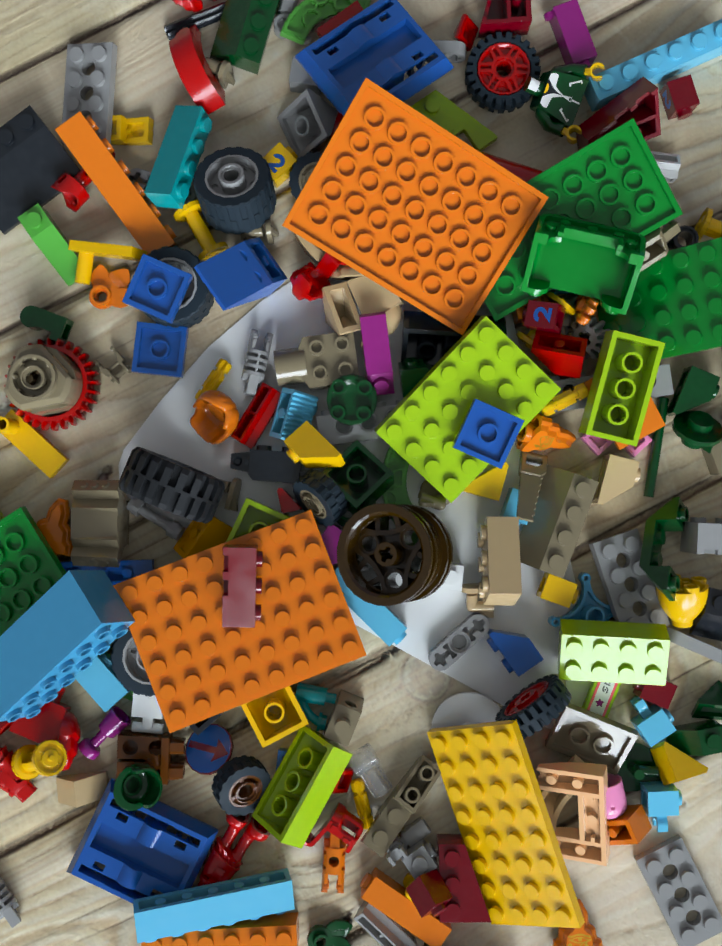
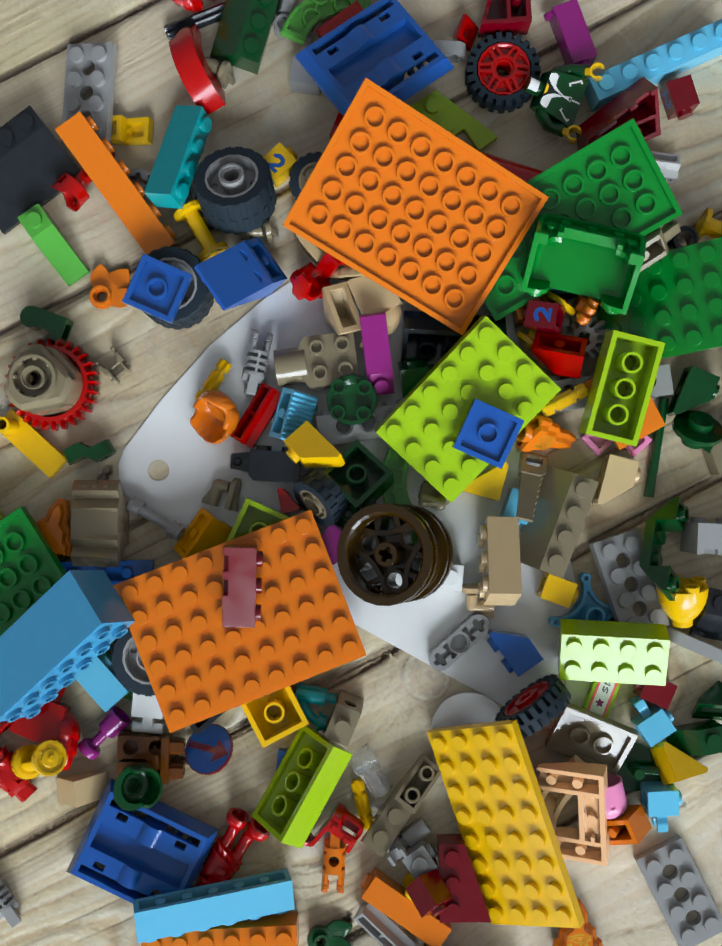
(80, 451): none -> dark green piece
(87, 251): yellow piece -> none
(159, 350): blue plate -> none
(171, 485): black tyre -> none
(240, 785): black wheel -> none
(307, 122): light grey slope -> none
(344, 781): red slope -> none
(378, 618): medium azure brick -> none

